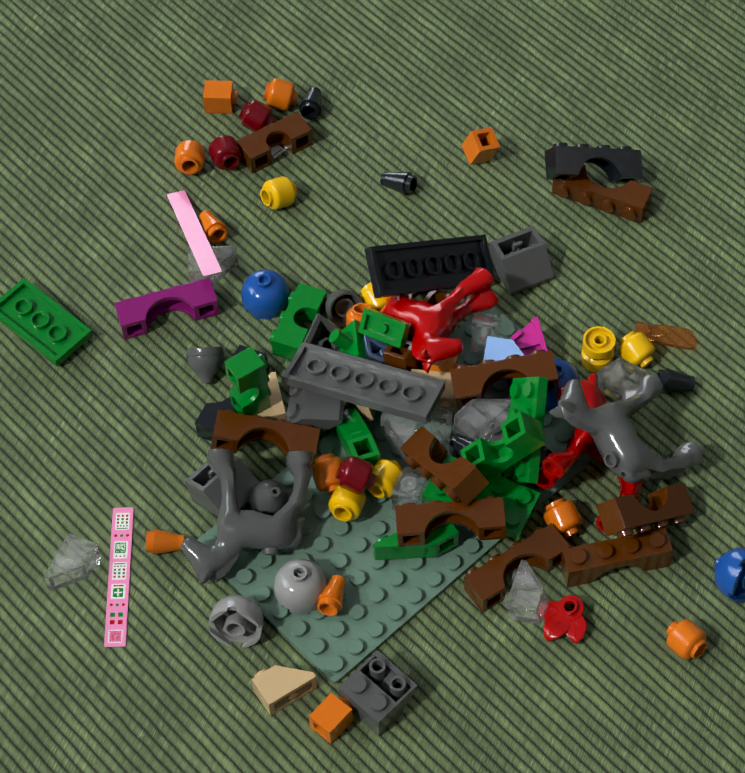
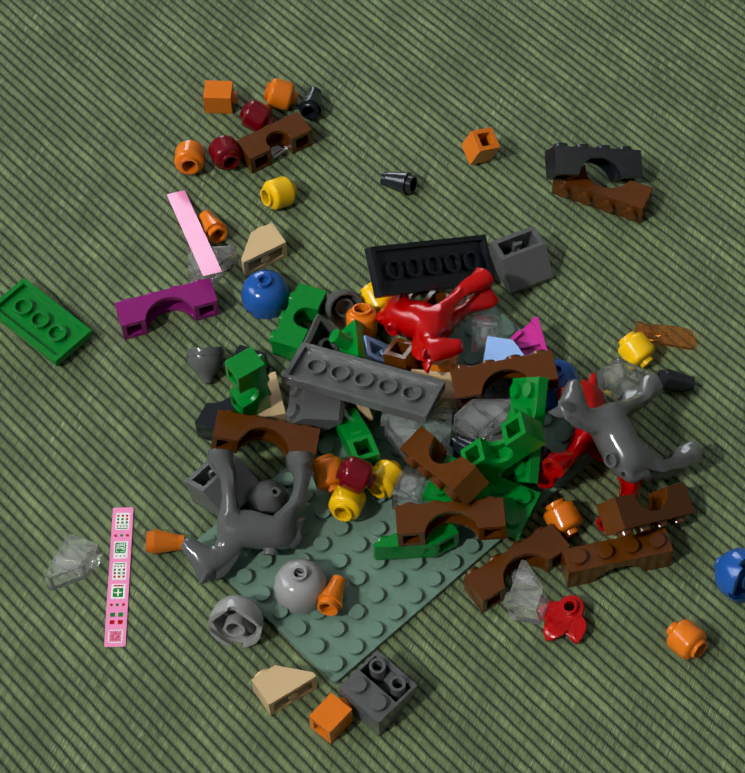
(263, 249): none -> tan slope
(384, 327): green plate -> none
(597, 348): yellow wheel -> none

